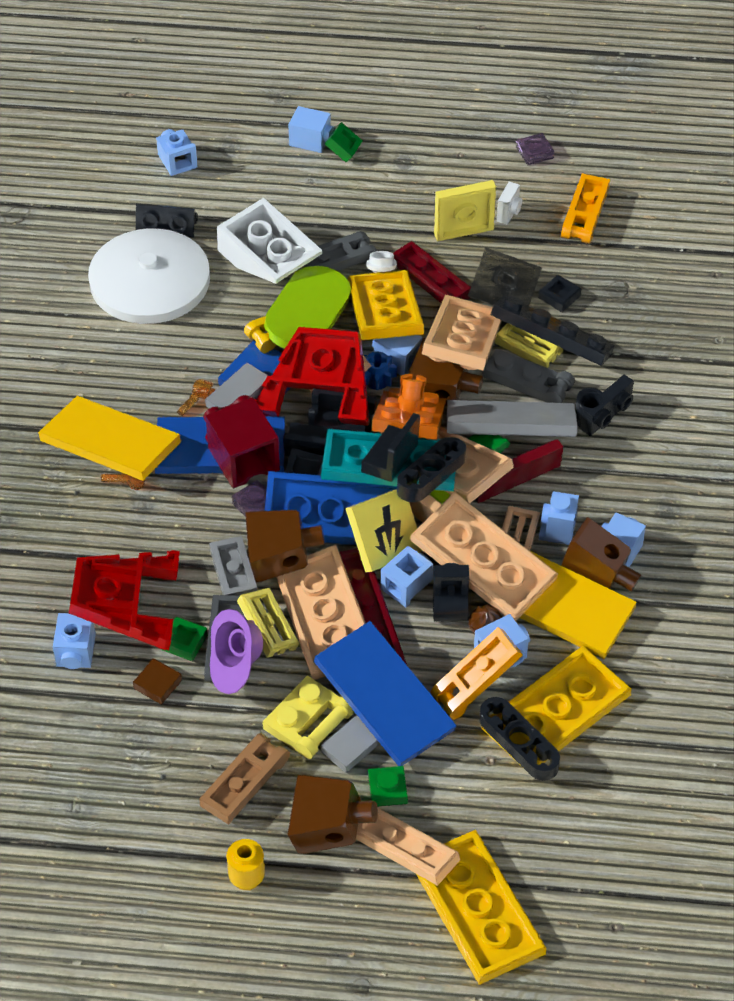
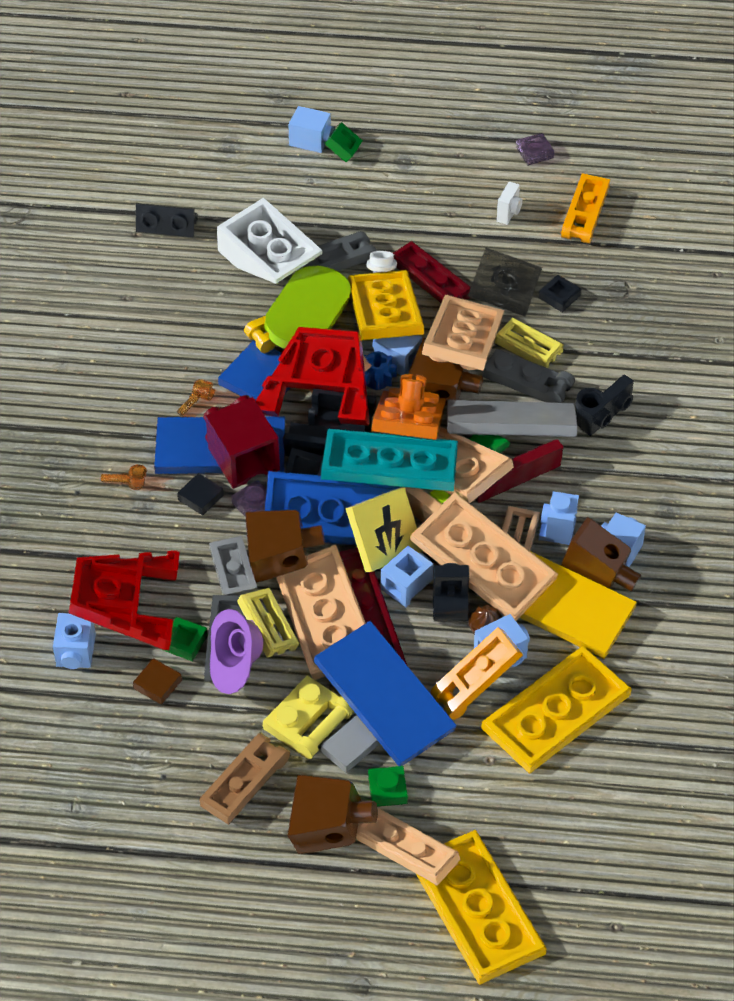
(109, 437): yellow tile -> none
(149, 276): white dish -> none
(174, 144): light blue brick -> none
(200, 494): none -> black tile
(245, 381): light grey tile -> none
(245, 864): yellow brick -> none
(392, 450): black panel -> none
(429, 480): black beam -> none
(464, 210): light yellow tile -> none
(521, 753): black beam -> none
(563, 334): black plate -> none

